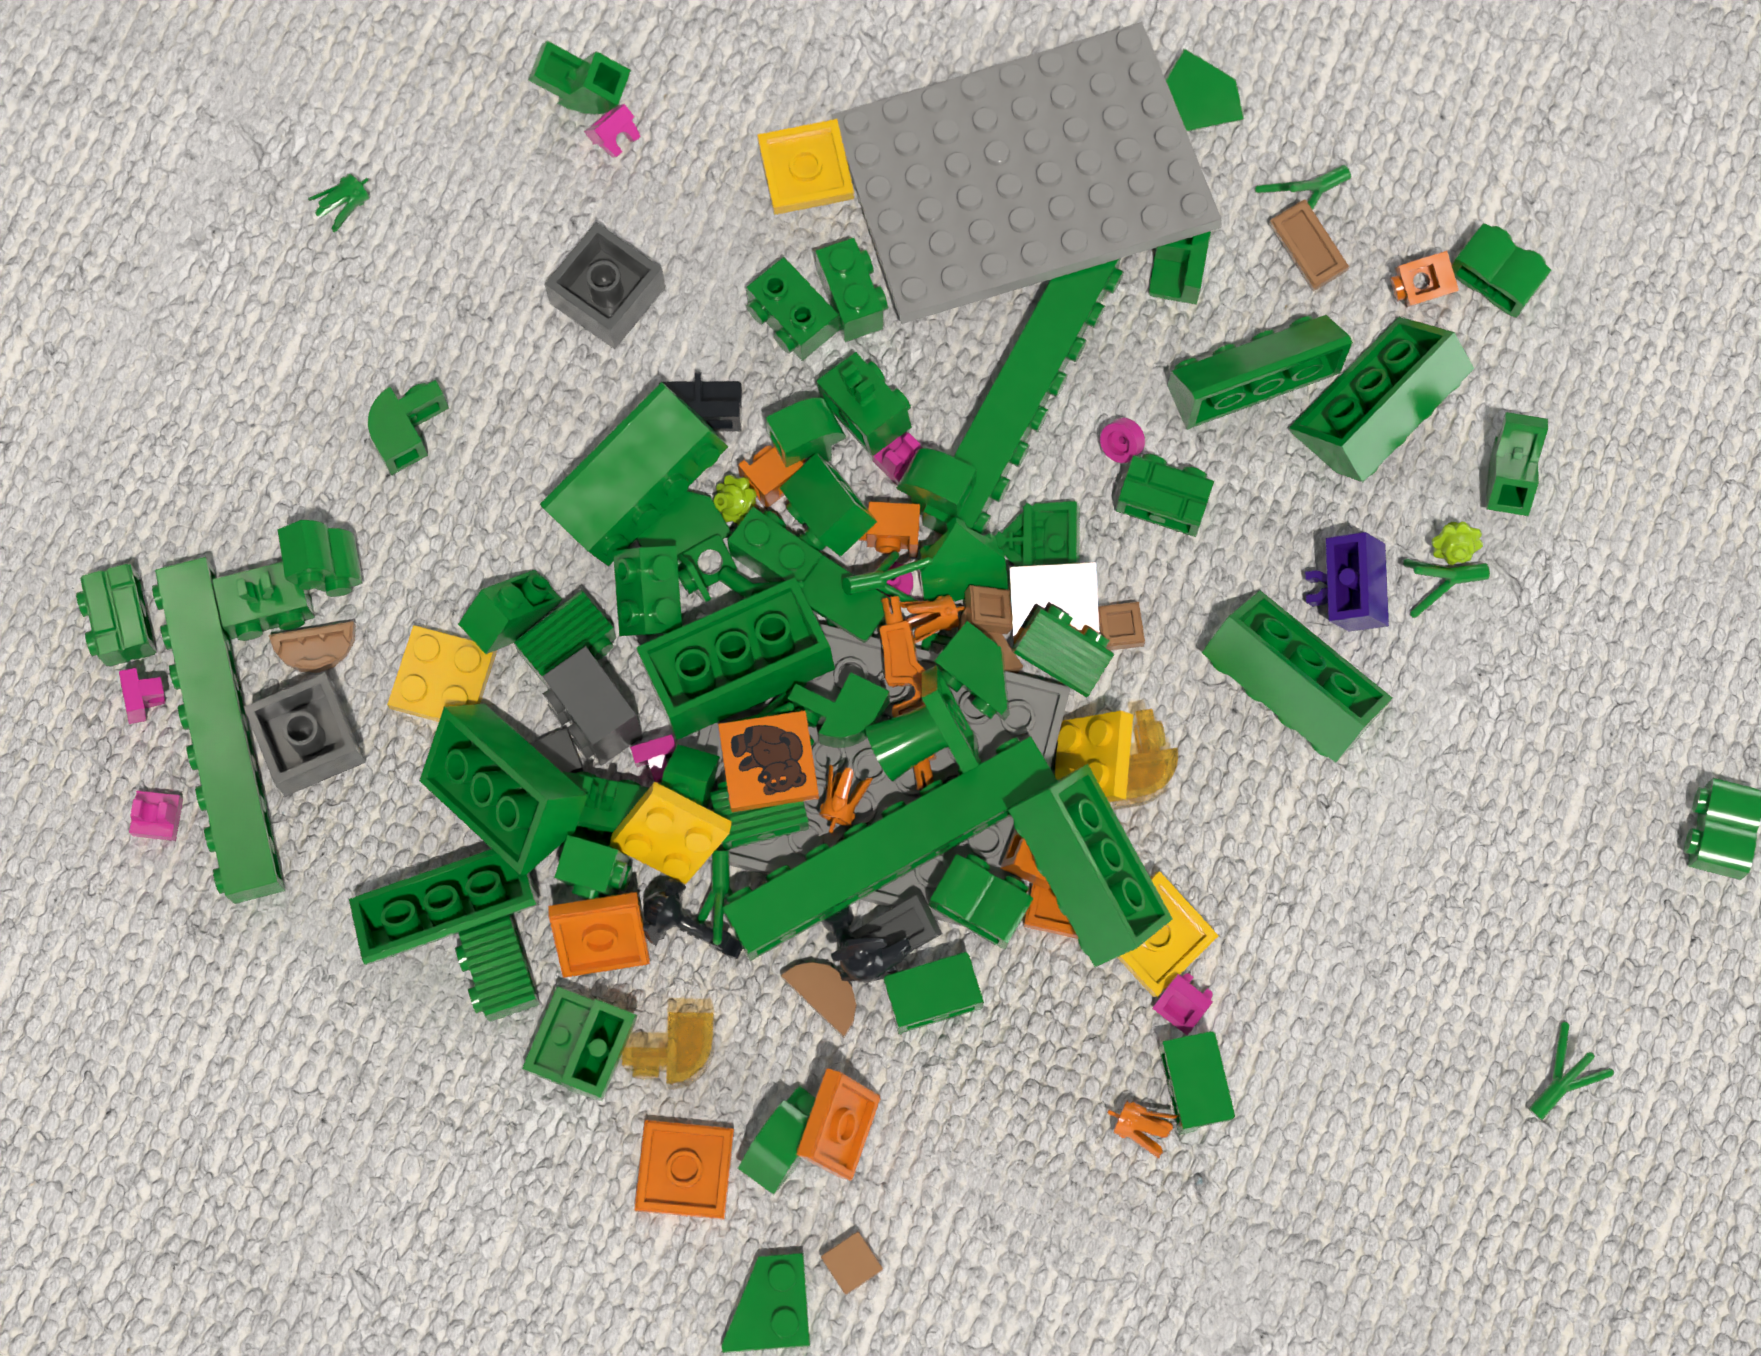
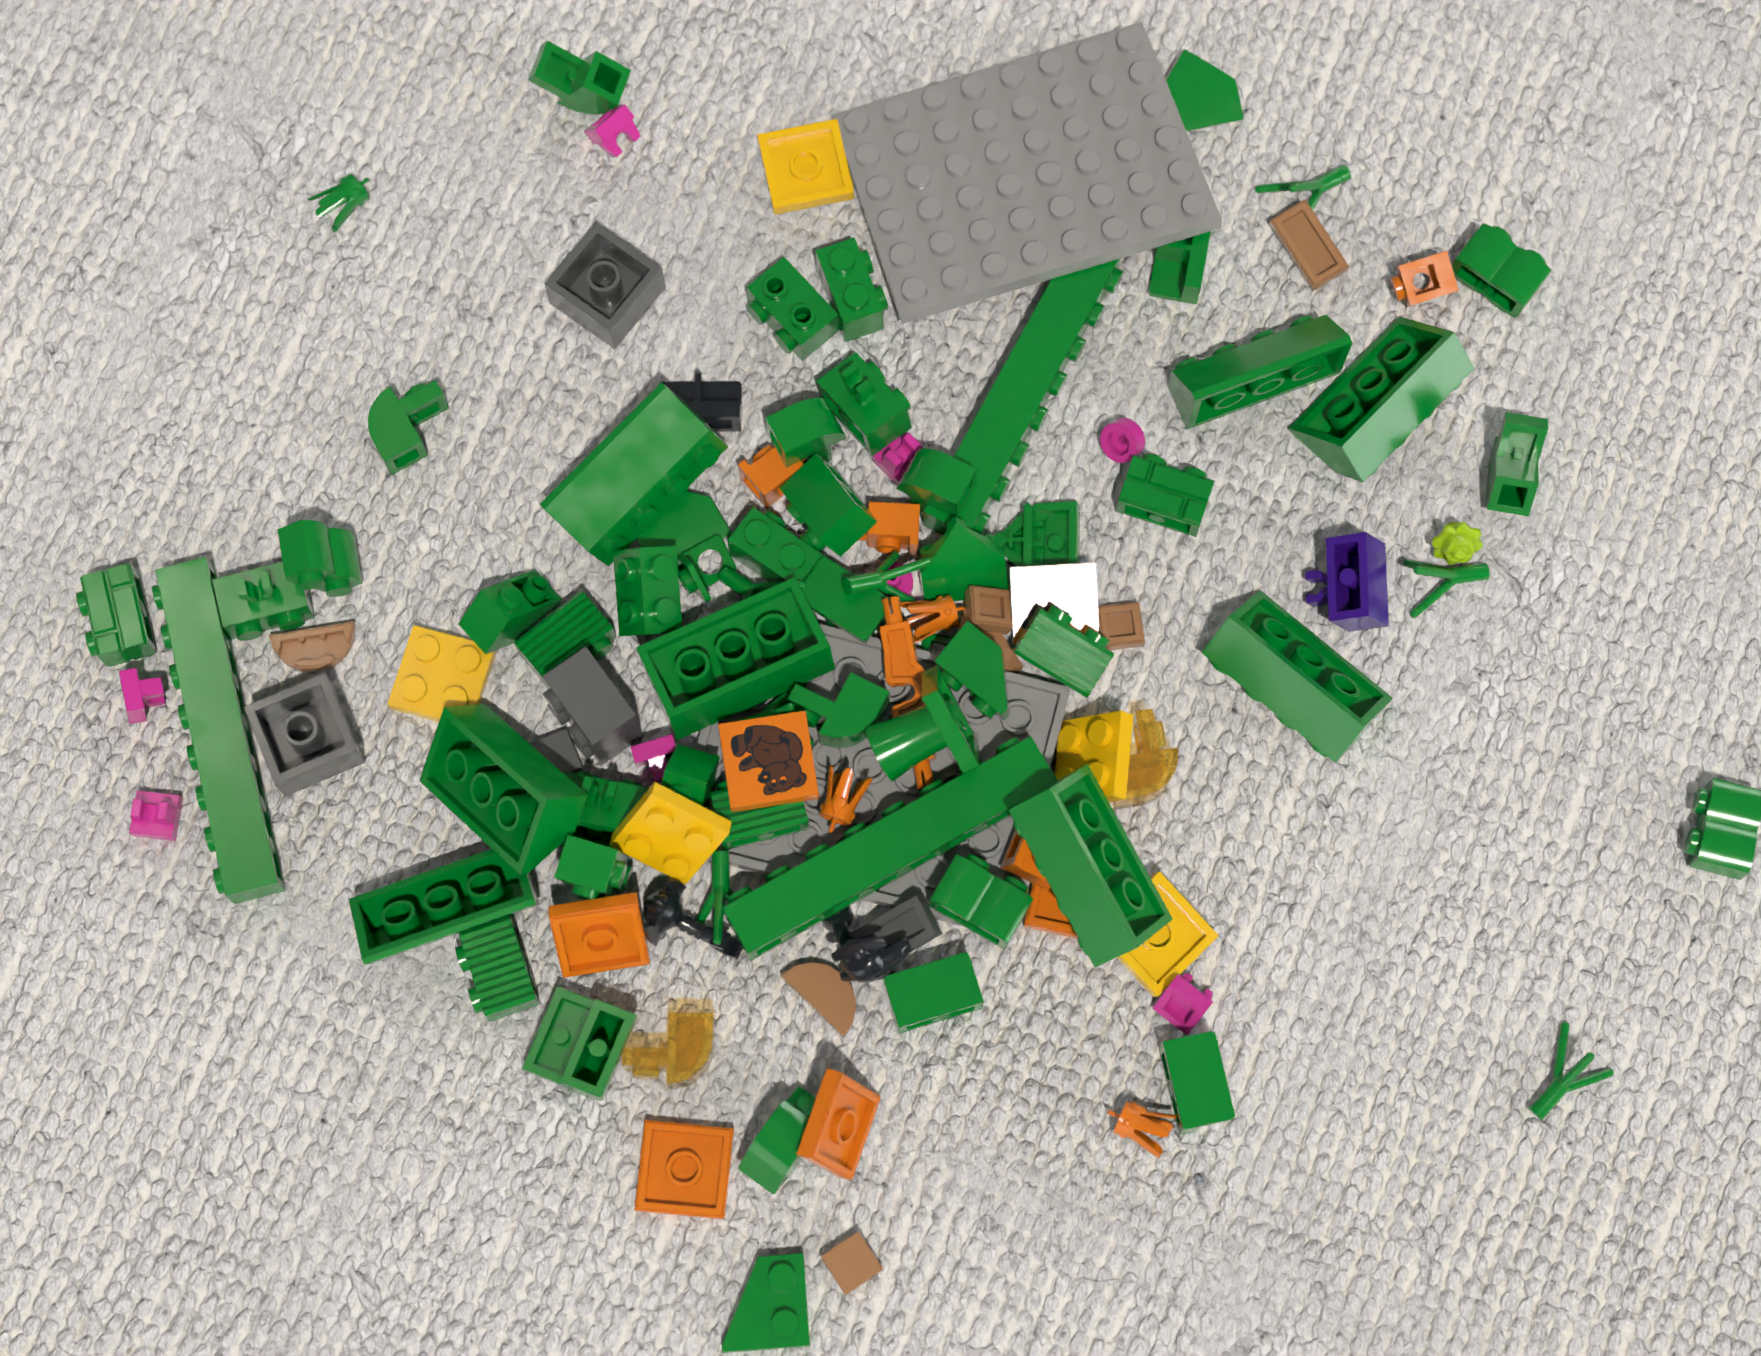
(734, 498): lime plant -> none

